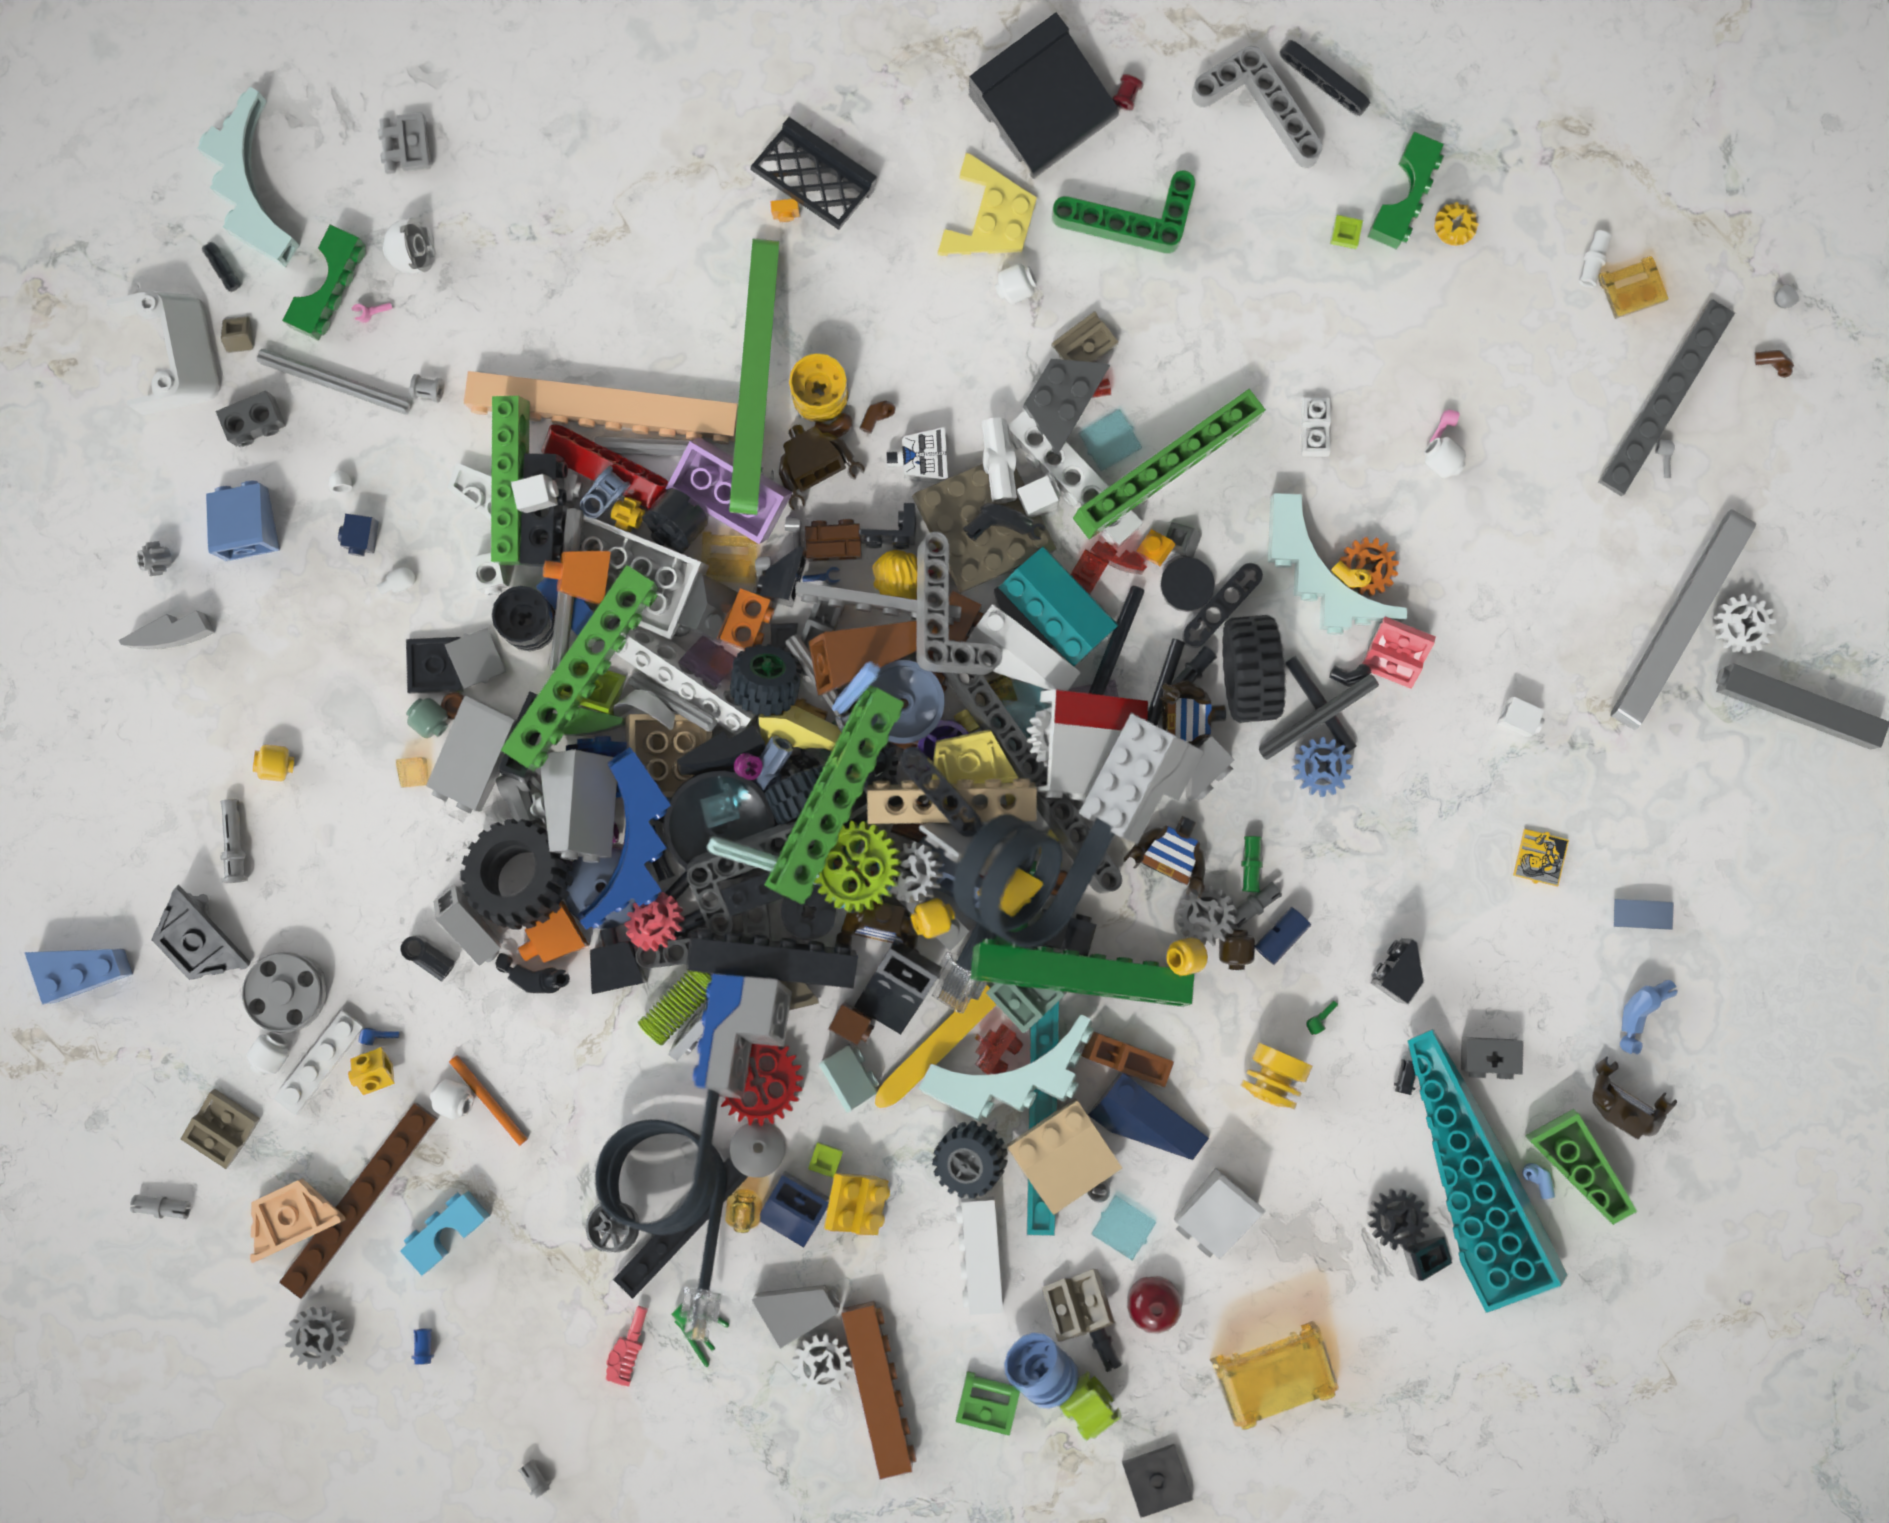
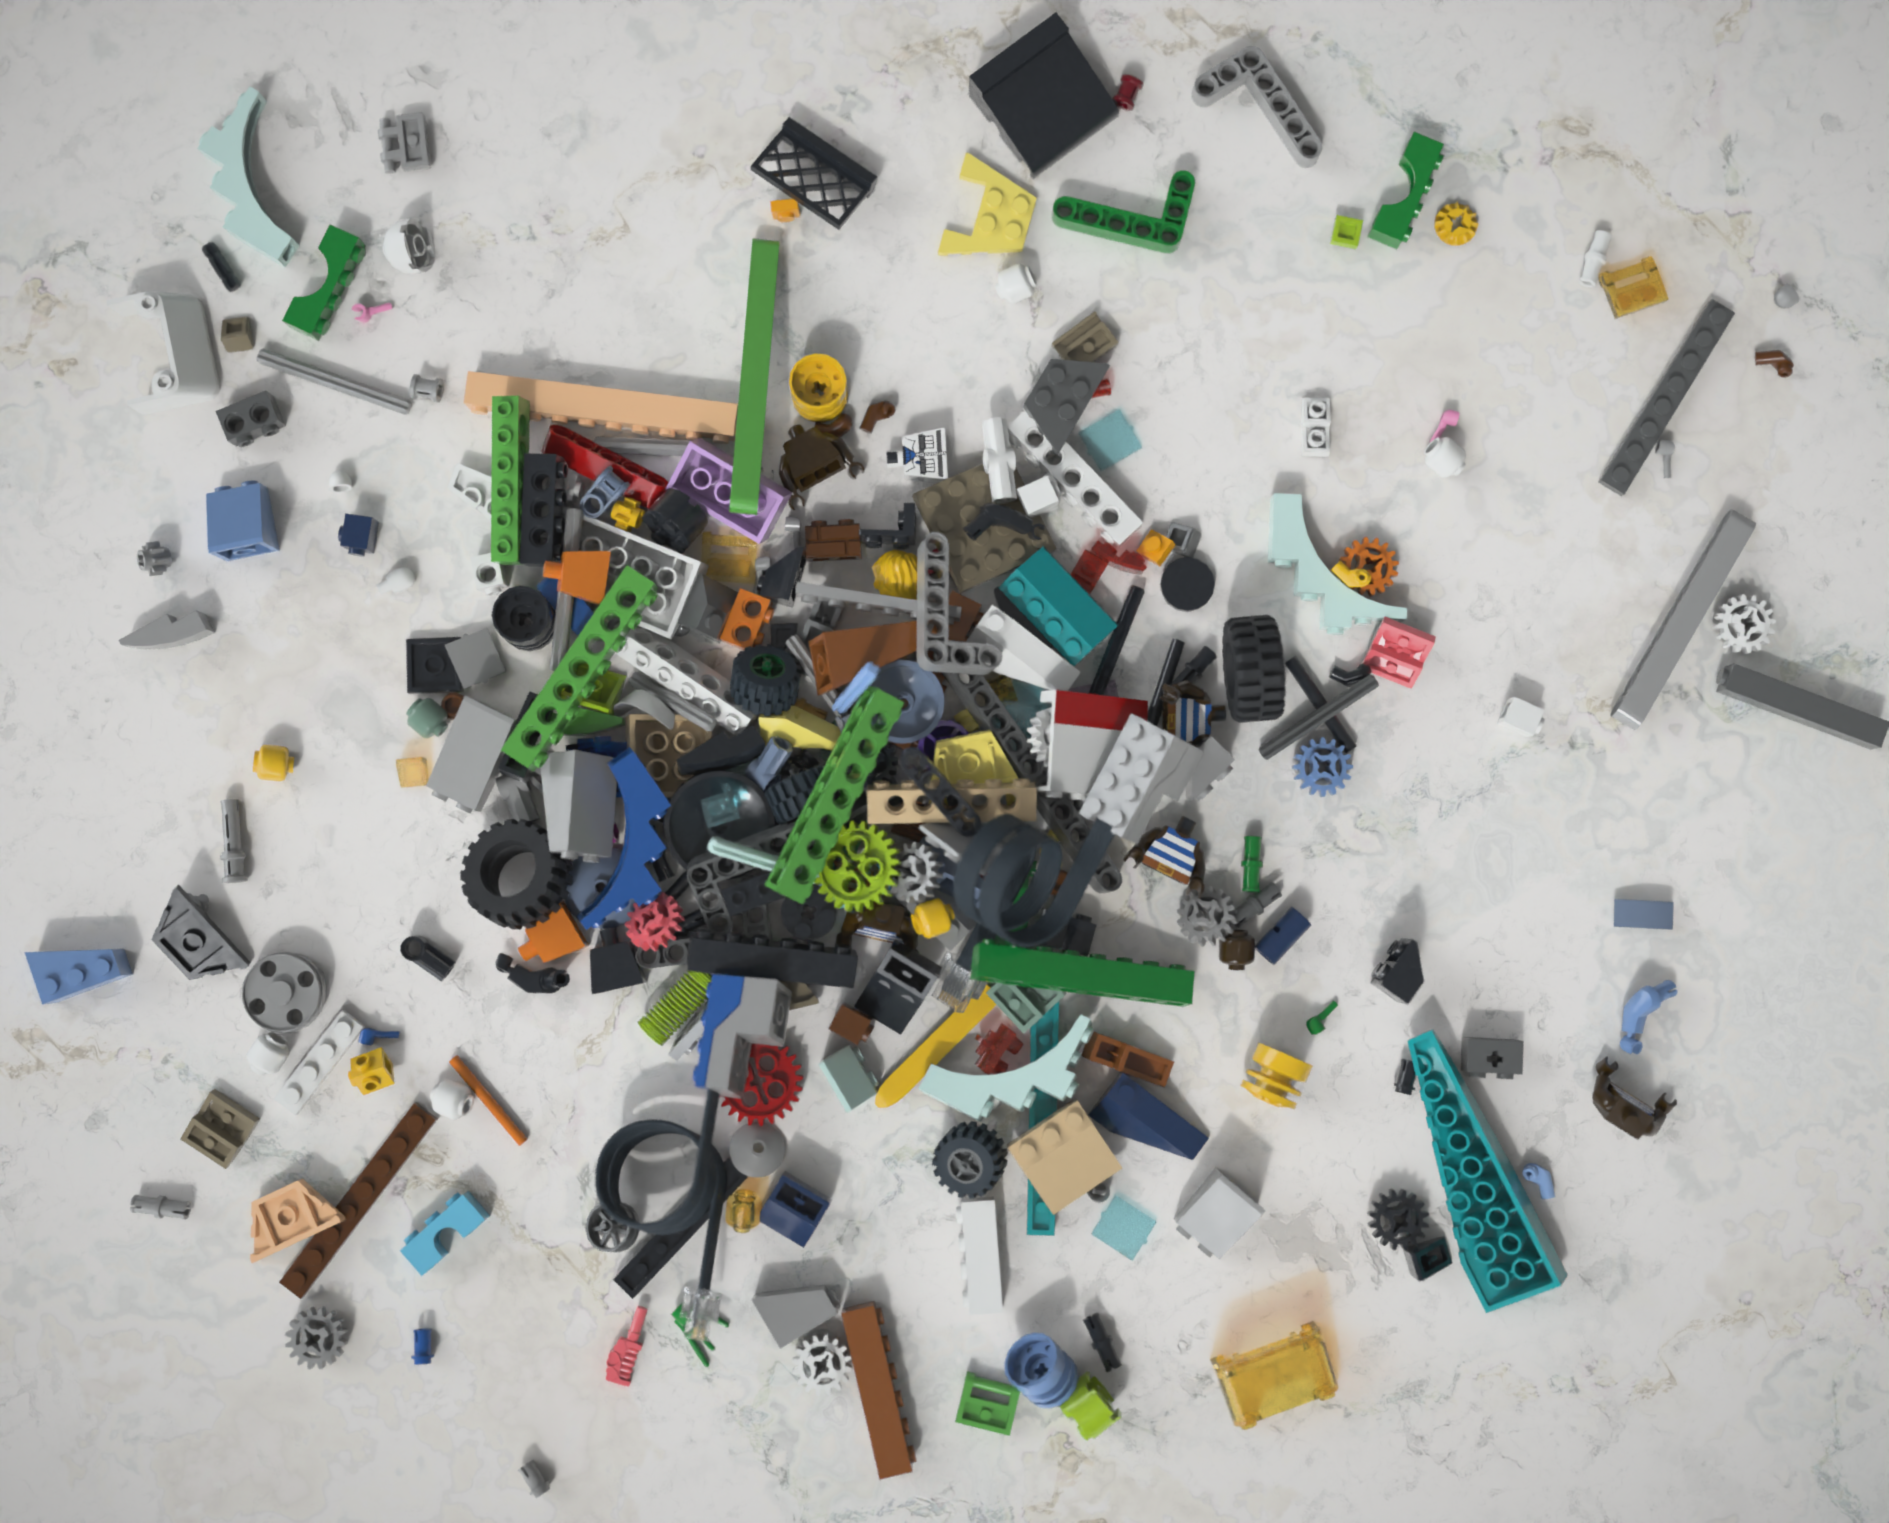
(466, 926): light grey slope -> none
(535, 493): white brick -> none
(538, 807): white plate -> none
(708, 661): piece -> none
(741, 765): magenta bush -> none
(822, 577): blue hand -> none
(825, 1159): lime plate -> none
(857, 1204): yellow plate -> none
(1018, 891): yellow piece -> none
(1078, 1305): dark tan slope -> none
(1154, 1304): dark red cylinder -> none
(1157, 1480): black plate -> none
(1168, 464): bright green brick -> none
(1187, 956): yellow head -> none
(1224, 607): black beam -> none
(1324, 77): black beam -> none
(1540, 857): piece -> none
(1578, 1157): bright green wedge -> none

